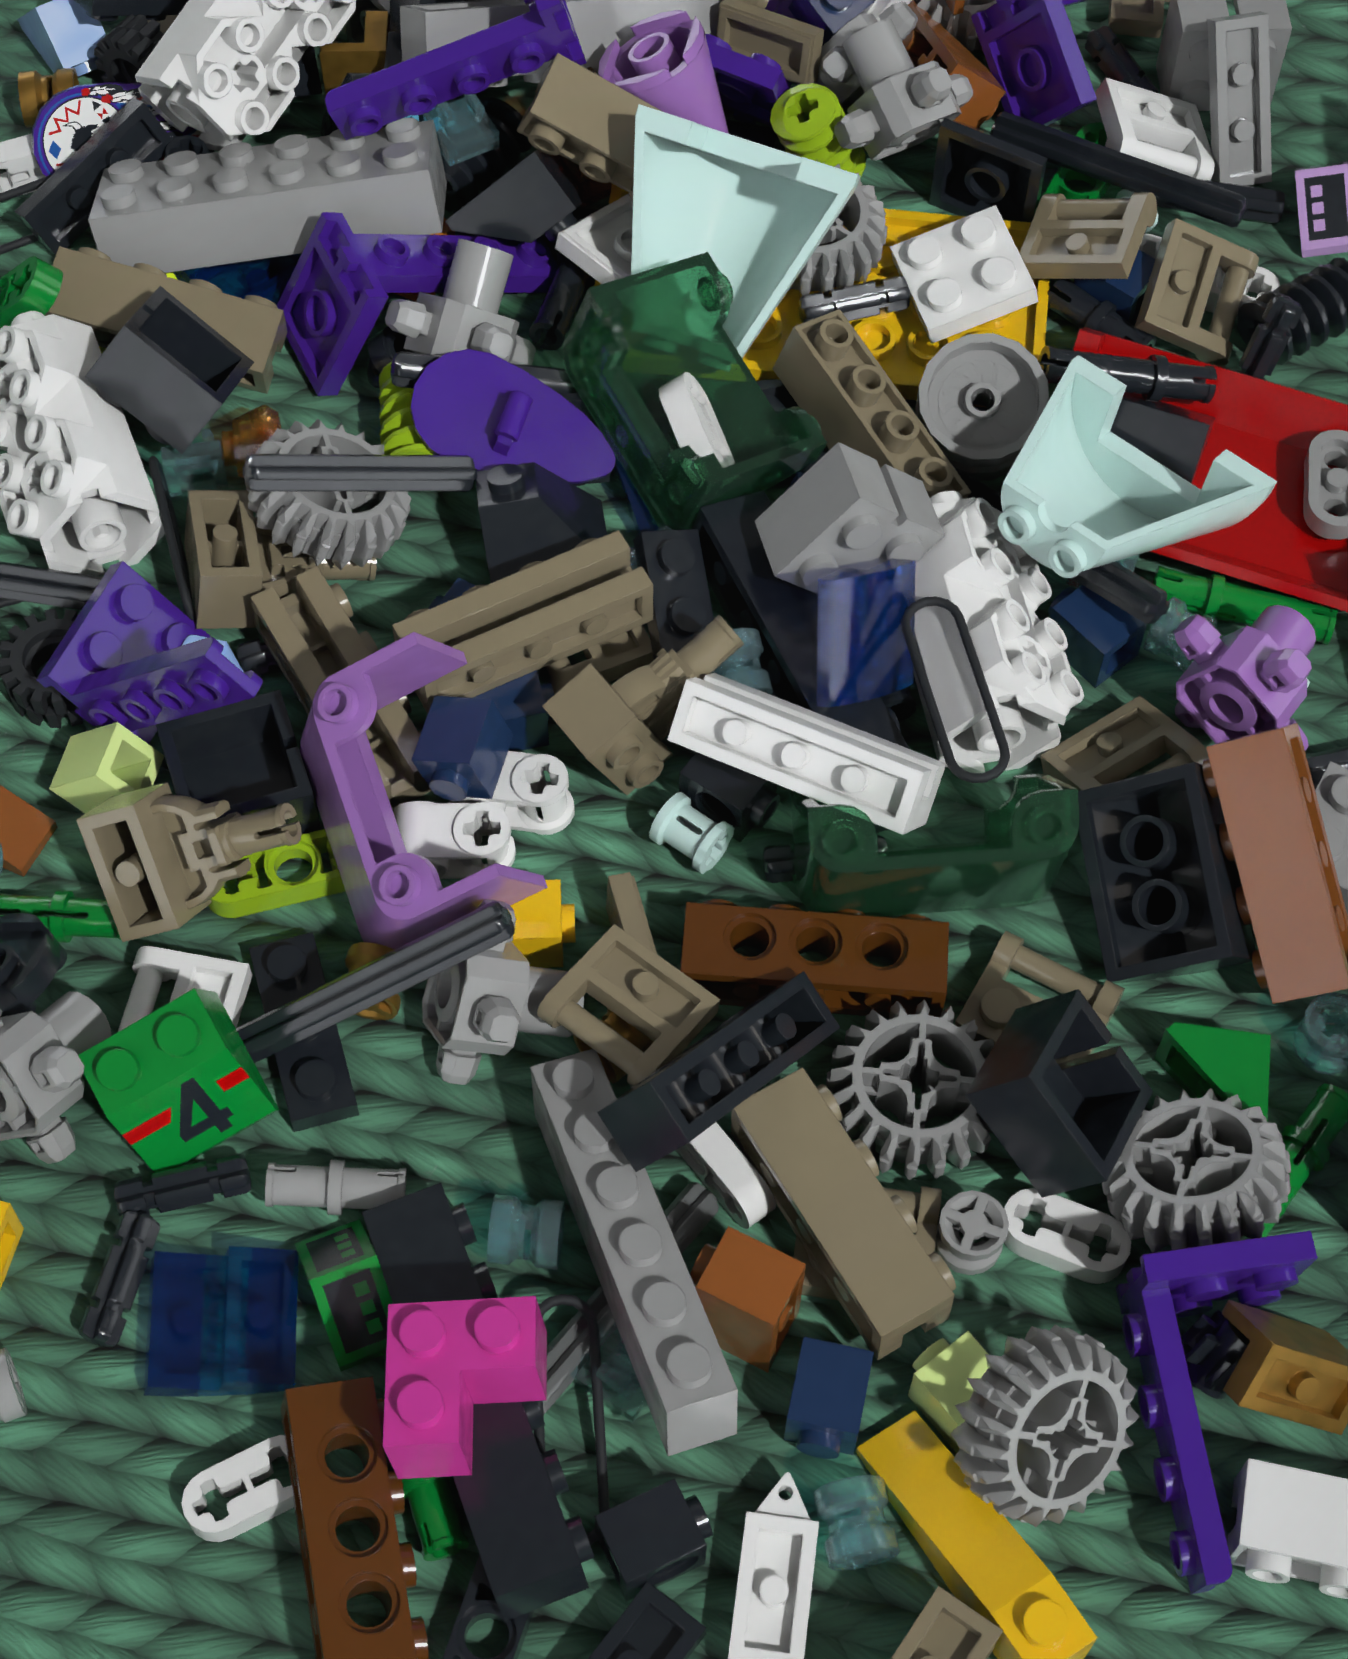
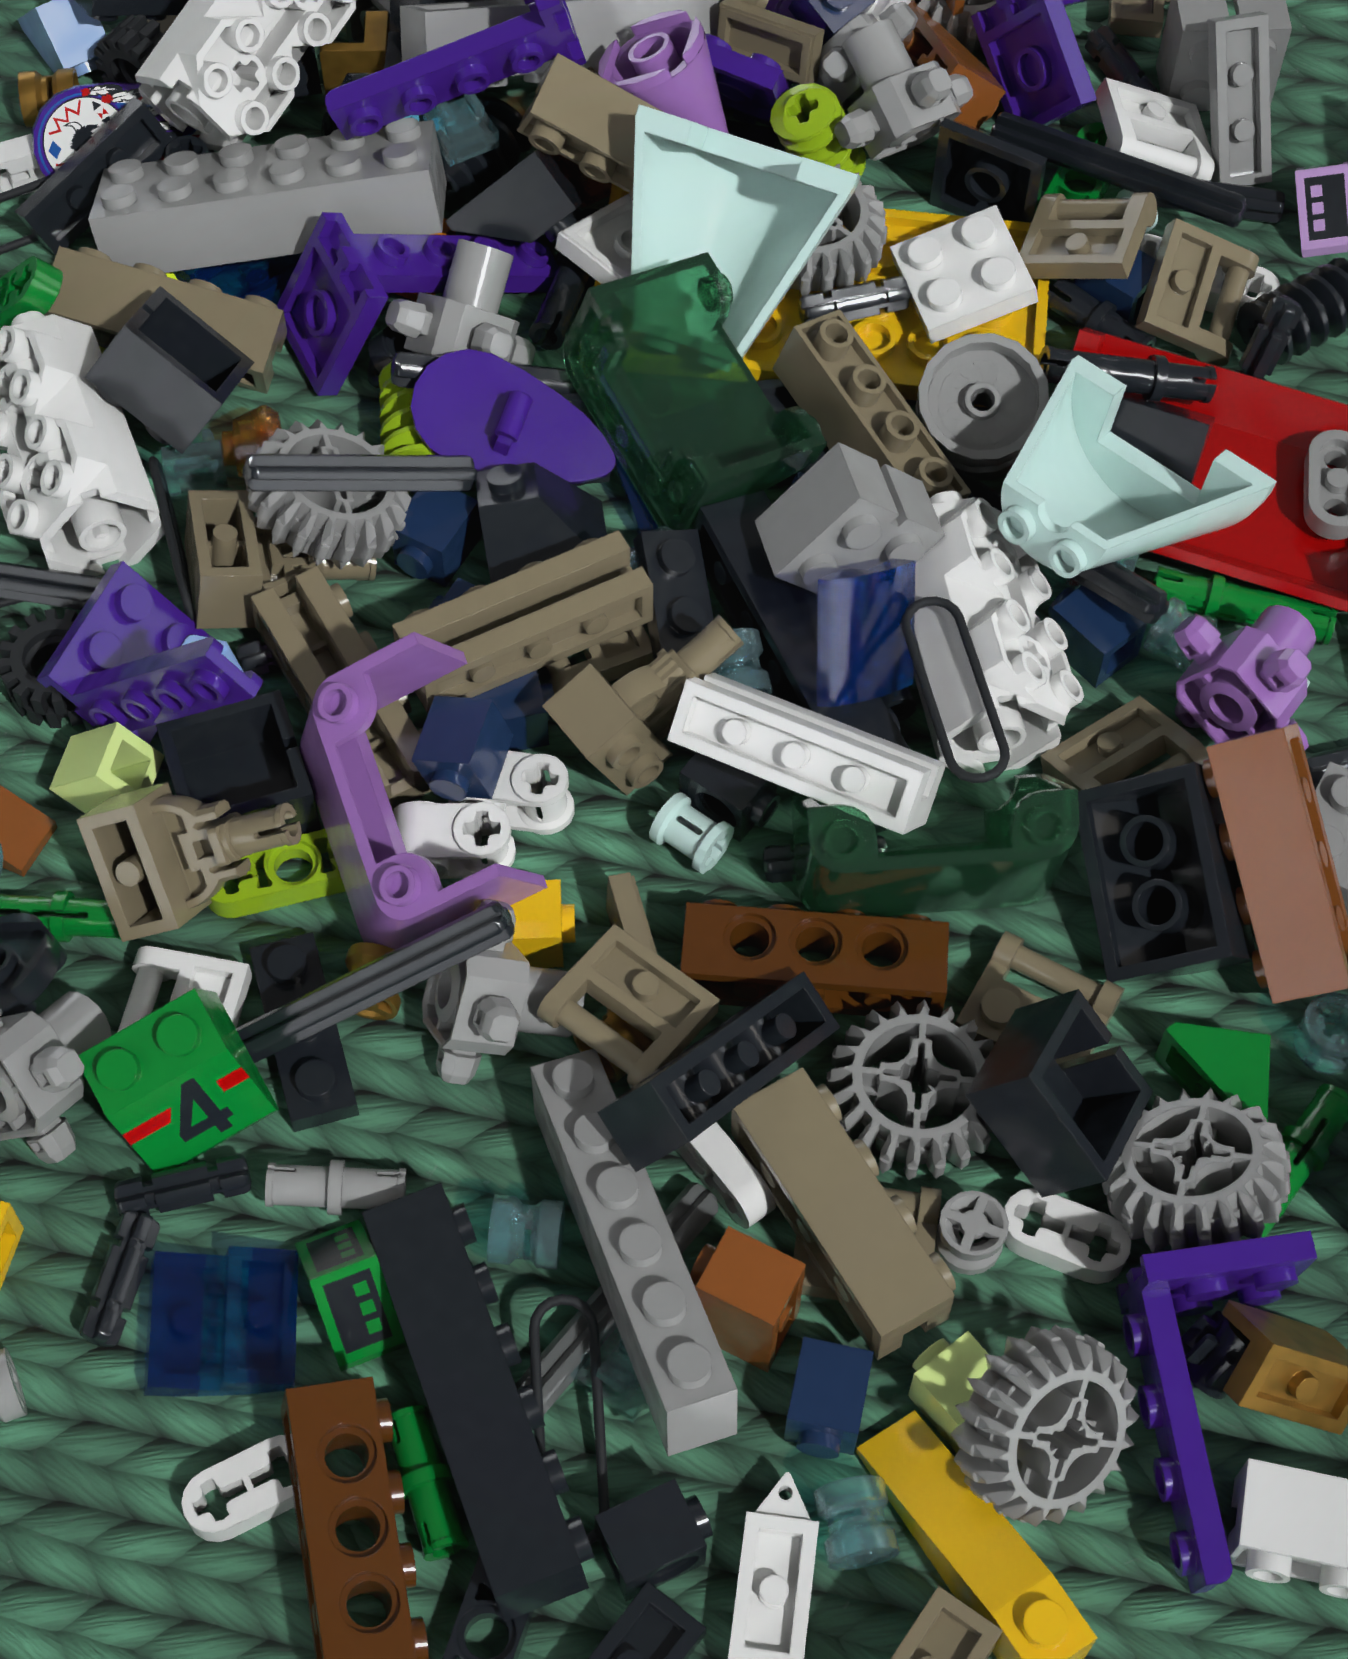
(437, 535): none -> dark blue brick
(446, 1361): dark pink brick -> none
(694, 418): white beam -> none

